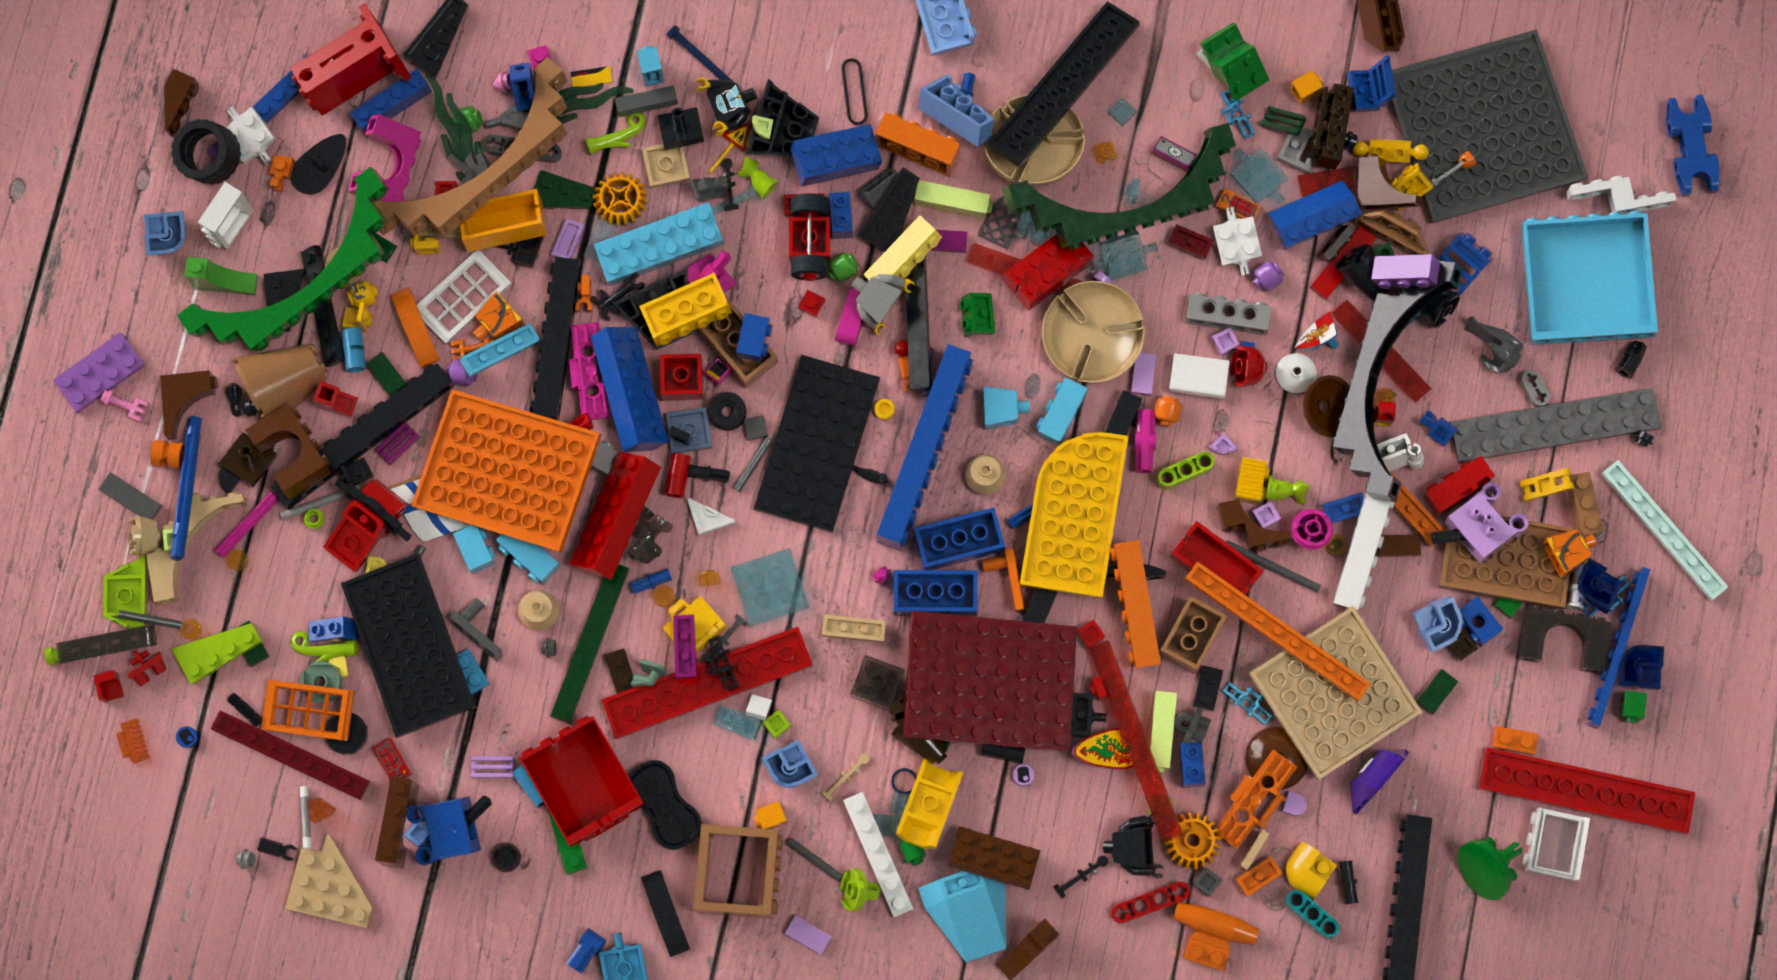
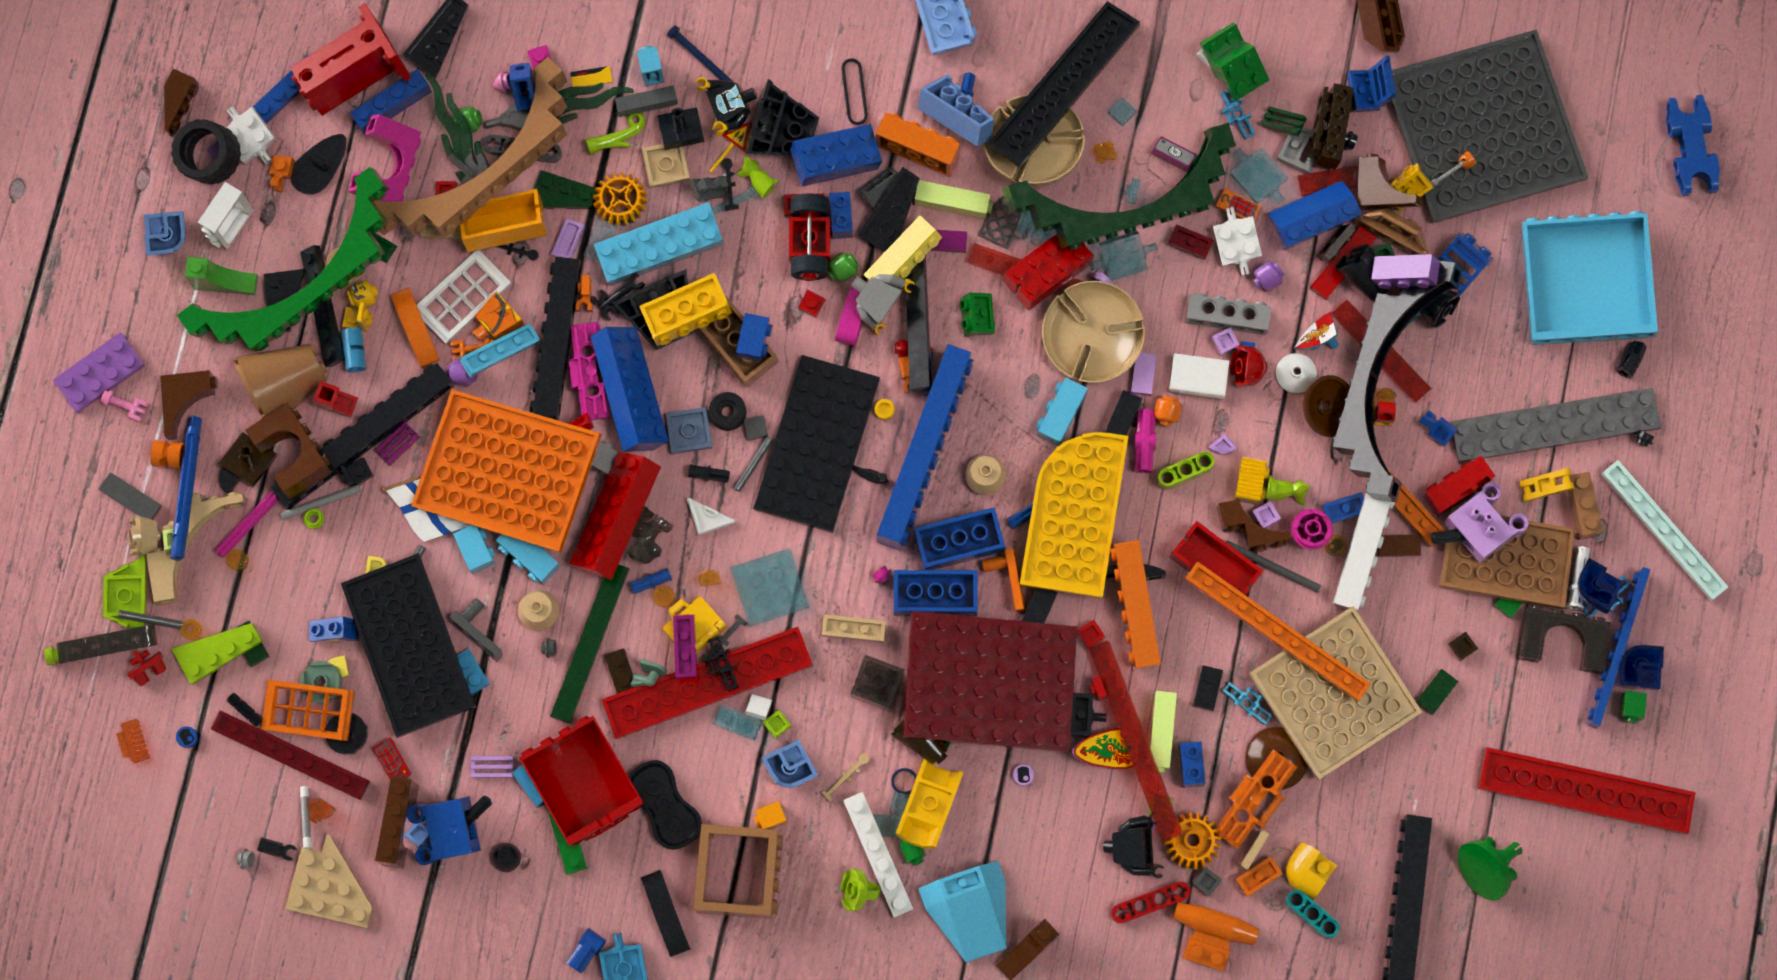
(108, 686): red panel -> none
(234, 395): black piece -> none
(348, 648): lime plant -> none
(366, 519): red piece -> none
(386, 373): dark green tile -> none
(428, 246): yellow bracket -> none
(528, 251): black tile -> none
(677, 475): red pin -> none
(680, 435): black tile -> none
(681, 377): red brick -> none
(711, 265): dark pink piece -> none
(718, 372): slope -> none
(762, 126): yellowish green tile -> none
(808, 935): lavender tile -> none
(814, 859): dark grey bar -> none
(897, 710): dark brown plate -> none
(994, 858): reddish brown bracket -> none
(1002, 407): medium azure torso -> none
(1007, 754): black brick -> none
(1102, 861): black piece -> none
(1192, 634): medium nougat brick -> none
(1197, 727): dark grey hips -> none
(1294, 804): lavender tile -> none
(1306, 87): light orange brick -> none
(1348, 882): black pin -> none
(1374, 776): dark purple wedge -> none
(1391, 150): yellow plate -> none
(1399, 453): white hinge -> none
(1439, 623): medium blue brick -> none
(1490, 626): blue brick -> none
(1503, 345): dark grey hair -> none
(1515, 740): orange plate -> none
(1531, 391): light grey beam -> none
(1556, 844): window -> none
(1568, 550): orange torso -> none
(1620, 195): white bracket -> none

